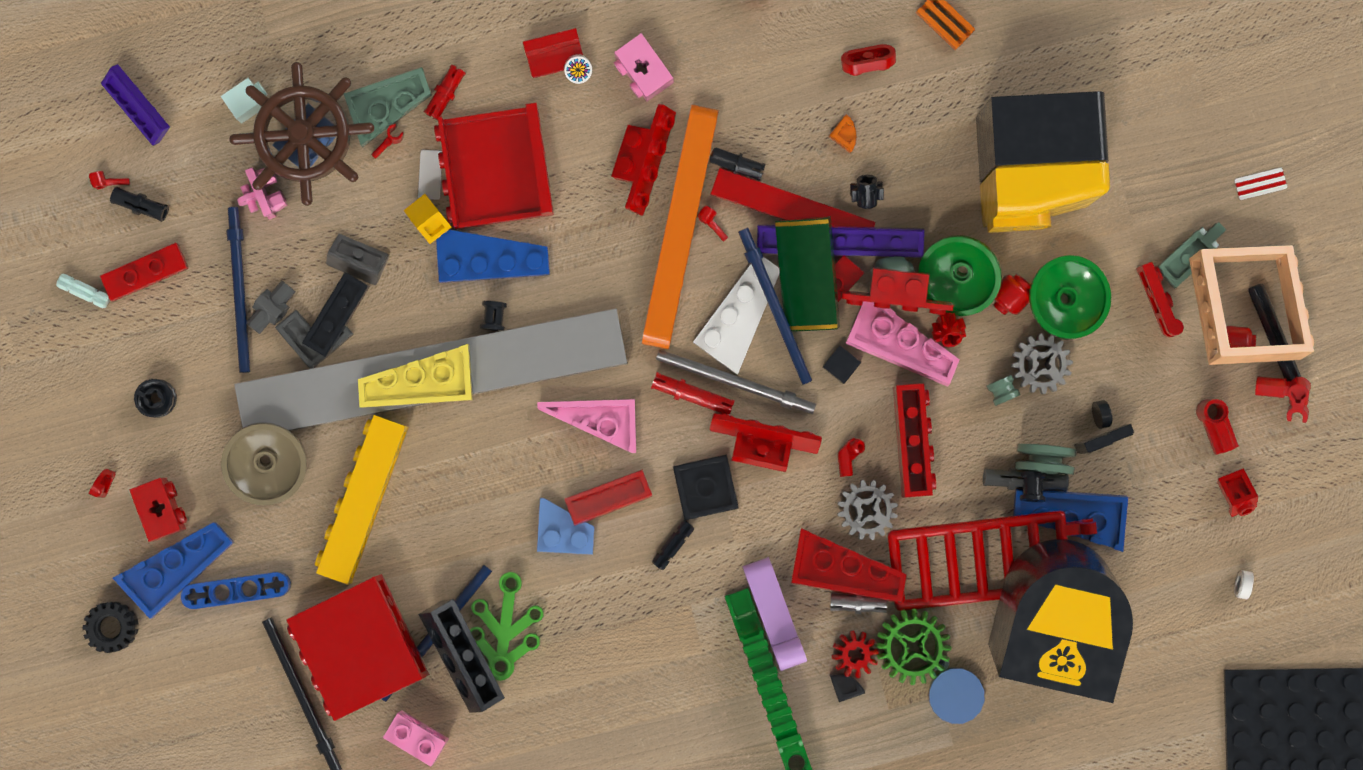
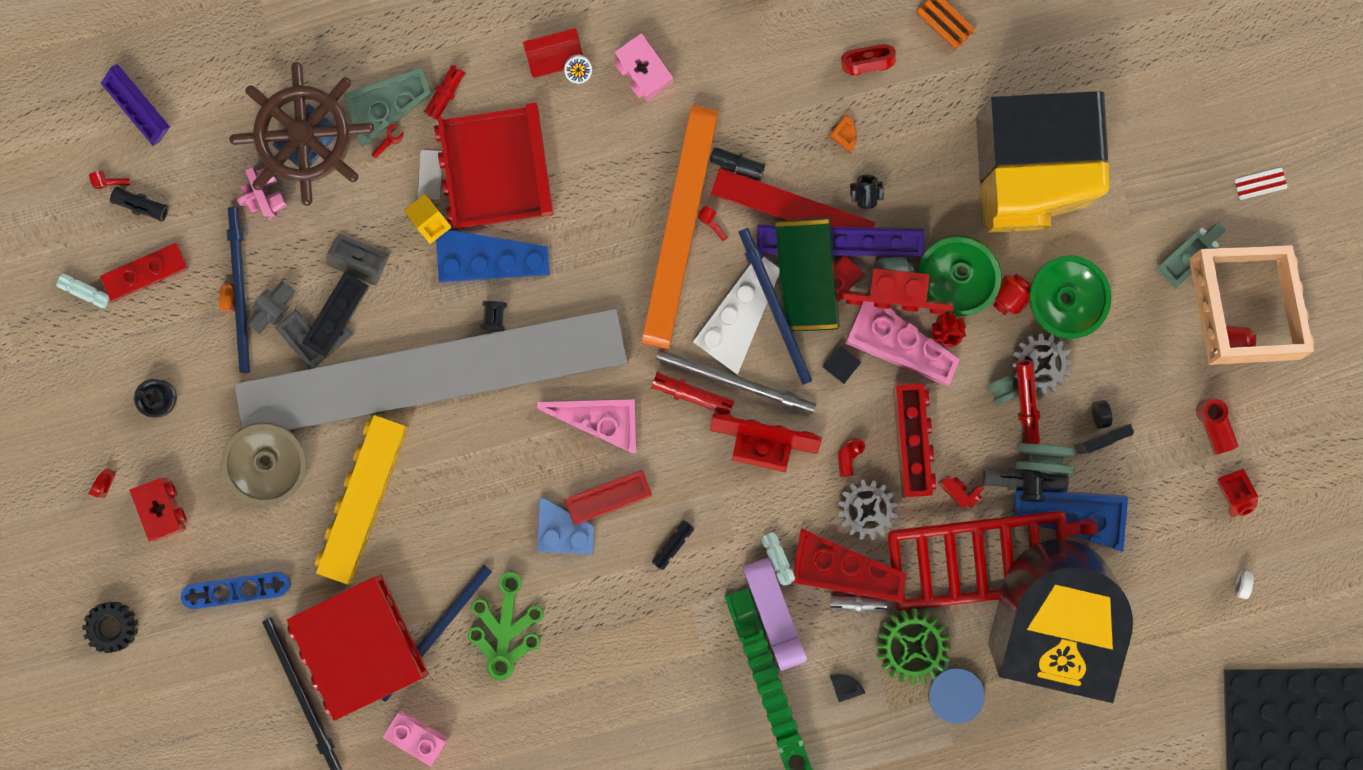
(166, 574): blue wing -> none
(226, 298): none -> orange tile
(240, 103): light aqua brick -> none
(428, 380): light yellow wing -> none
(461, 656): black brick -> none
(641, 157): red bracket -> none
(705, 487): black tile -> none
(778, 558): none -> light aqua axle
(858, 663): red gear -> none
(956, 489): none -> red bracket
(1028, 406): none -> red pin
(1160, 301): red plate -> none
(1272, 328): black axle -> none
(1297, 391): red bar -> none

